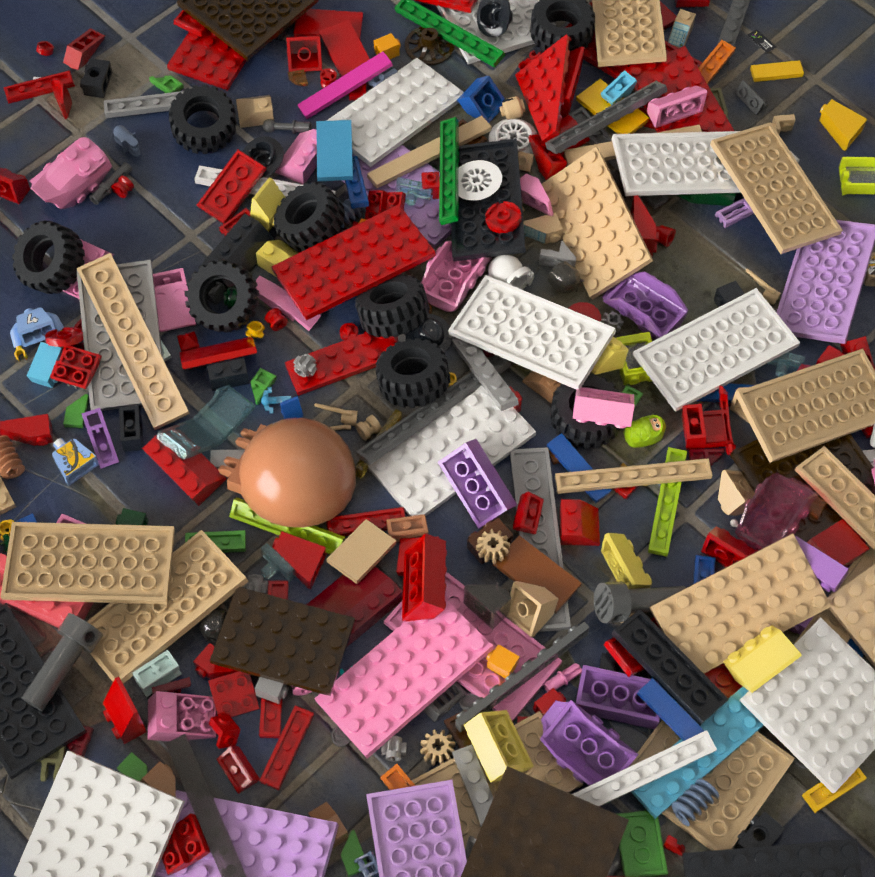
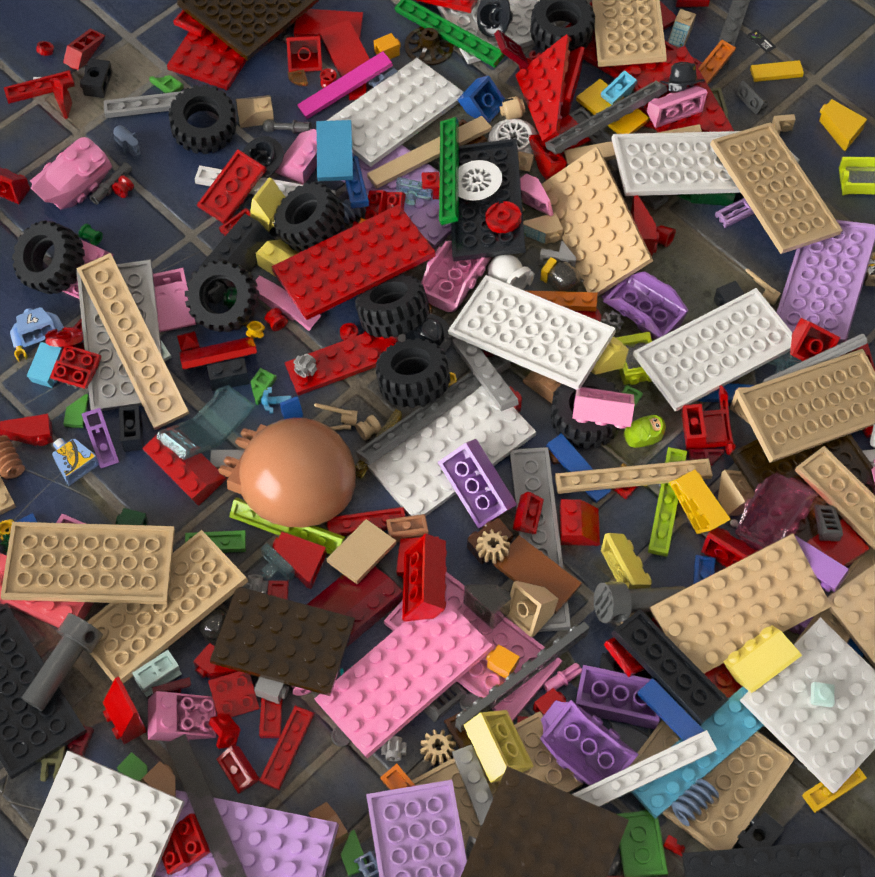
(90, 234): none -> green bush
(511, 49): none -> dark red tile
(551, 263): none -> yellow plate
(572, 300): none -> orange plate
(681, 76): none -> black hat
(698, 502): none -> yellow wedge
(811, 340): none -> red slope
(822, 694): none -> light aqua plate
(824, 533): none -> dark grey slope
(826, 355): none -> light grey axle

